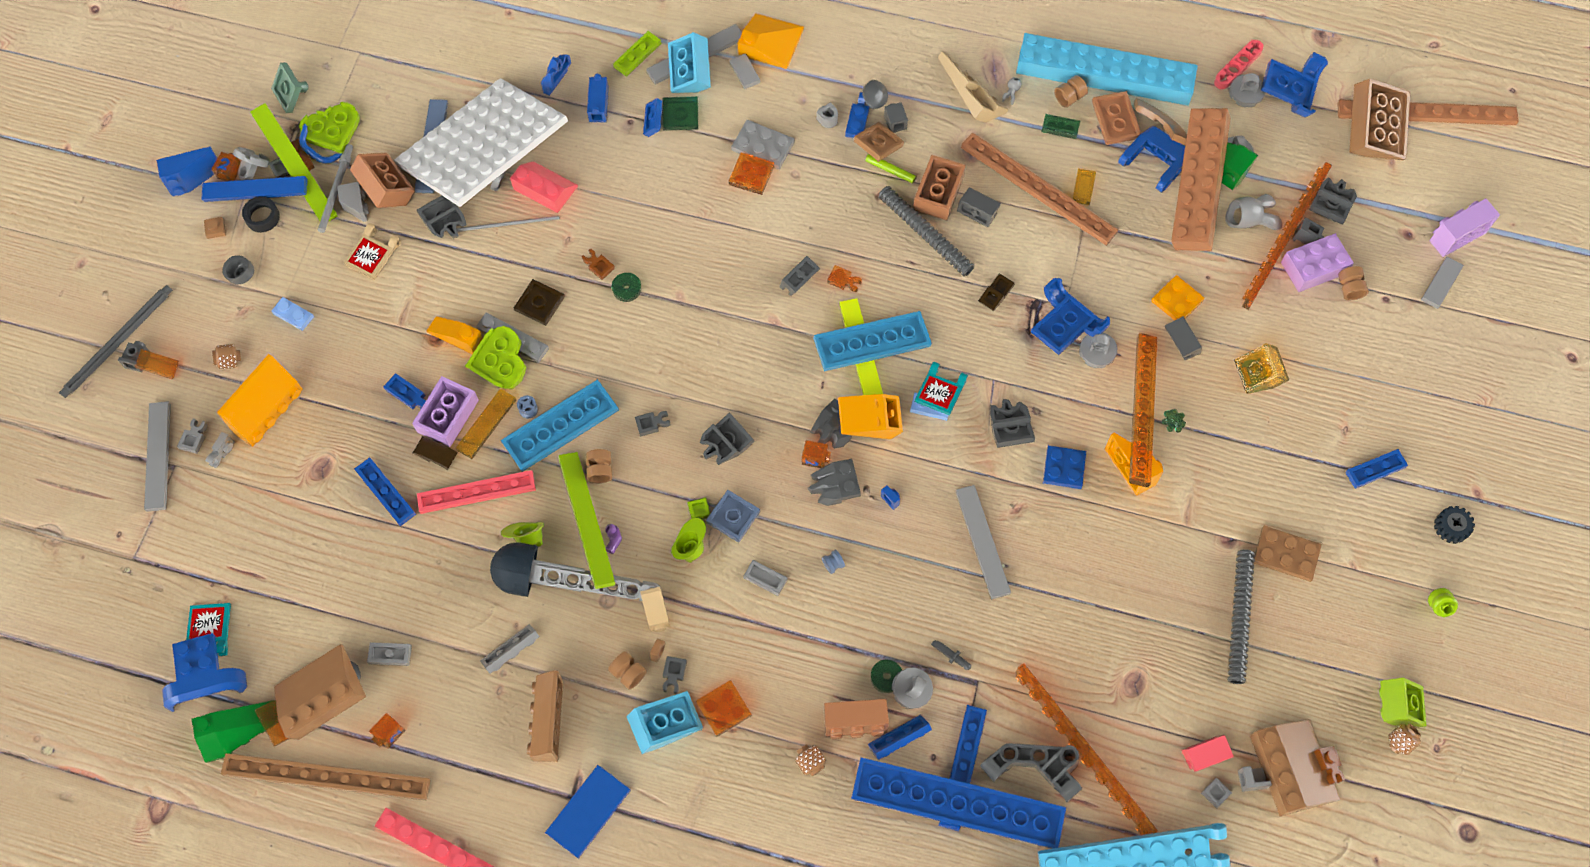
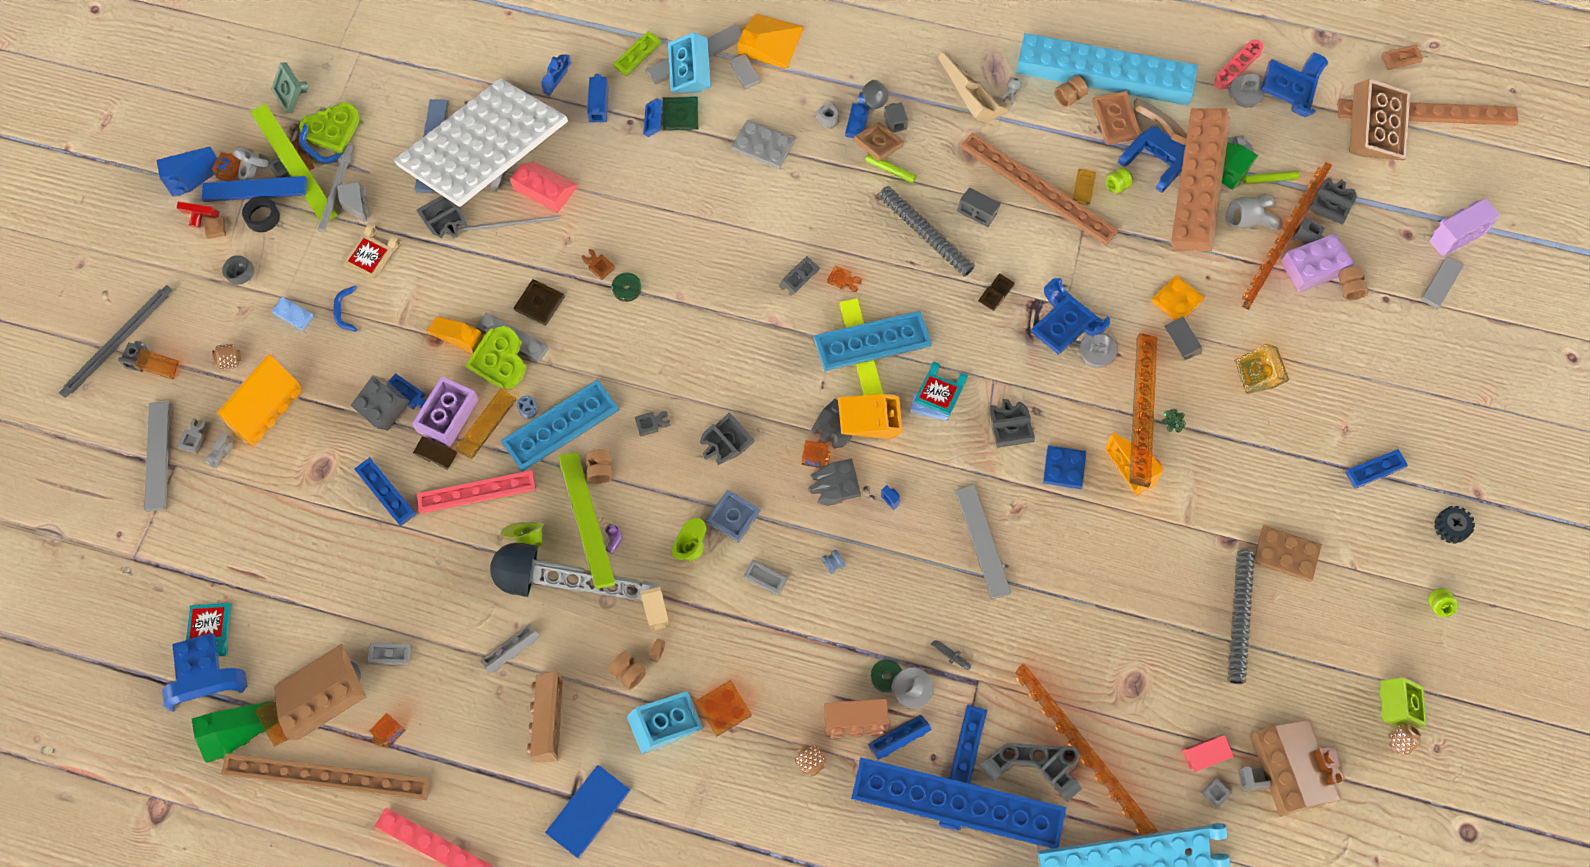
(197, 212): none -> red tile
(337, 309): none -> blue animal
(380, 403): none -> dark grey brick
(382, 180): nougat brick -> none
(674, 671): dark grey plate -> none
(699, 508): lime tile -> none
(751, 173): clear orange plate -> none
(939, 187): nougat brick -> none
(1060, 126): clear green plate -> none
(1119, 180): none -> lime piece
(1271, 177): none -> lime piece
(1402, 57): none -> nougat plate

